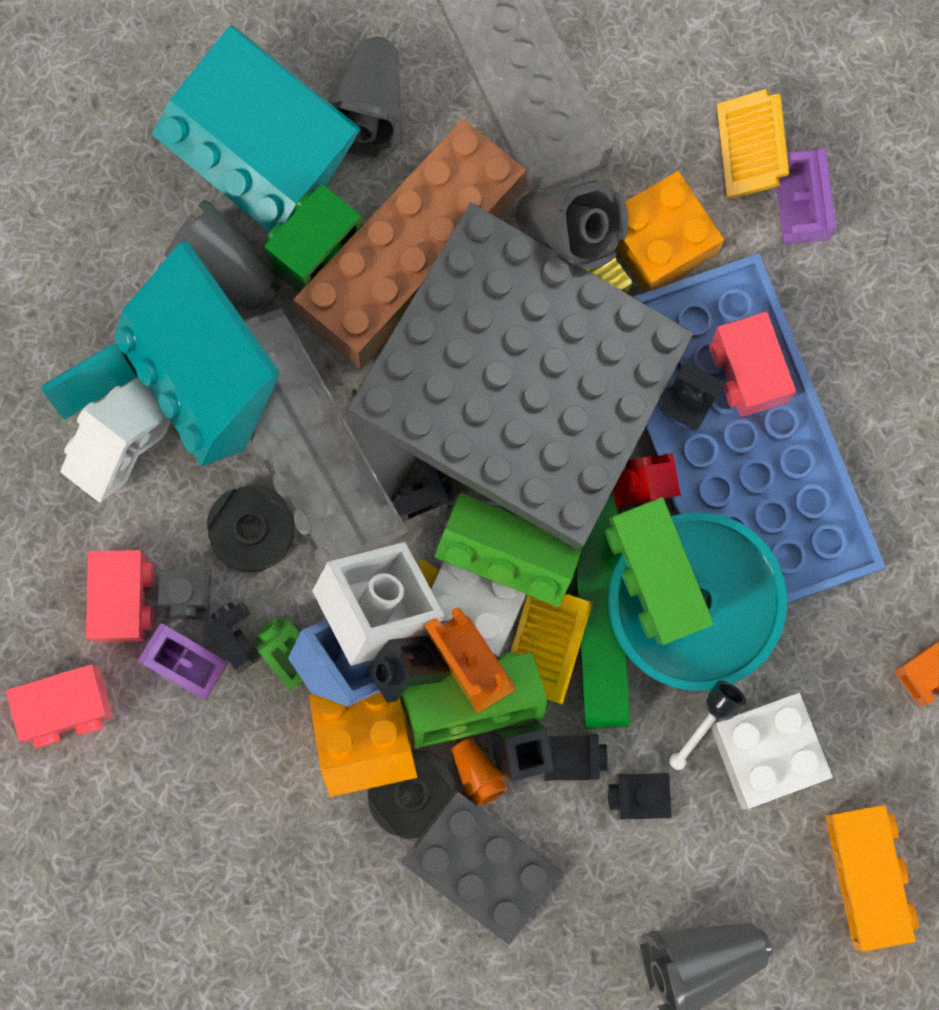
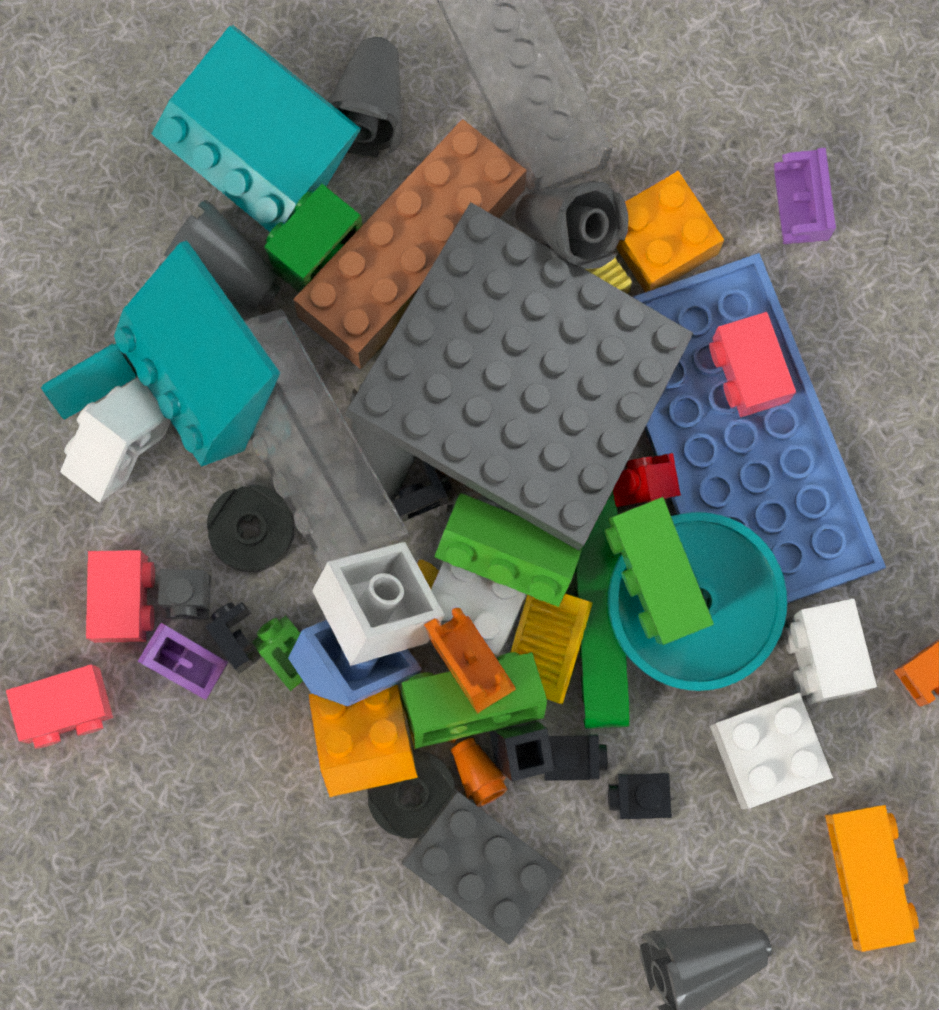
(406, 664): black bracket -> none
(691, 396): black bracket -> none
(723, 703): black hinge -> none
(752, 143): yellow window -> none
(829, 652): none -> white brick

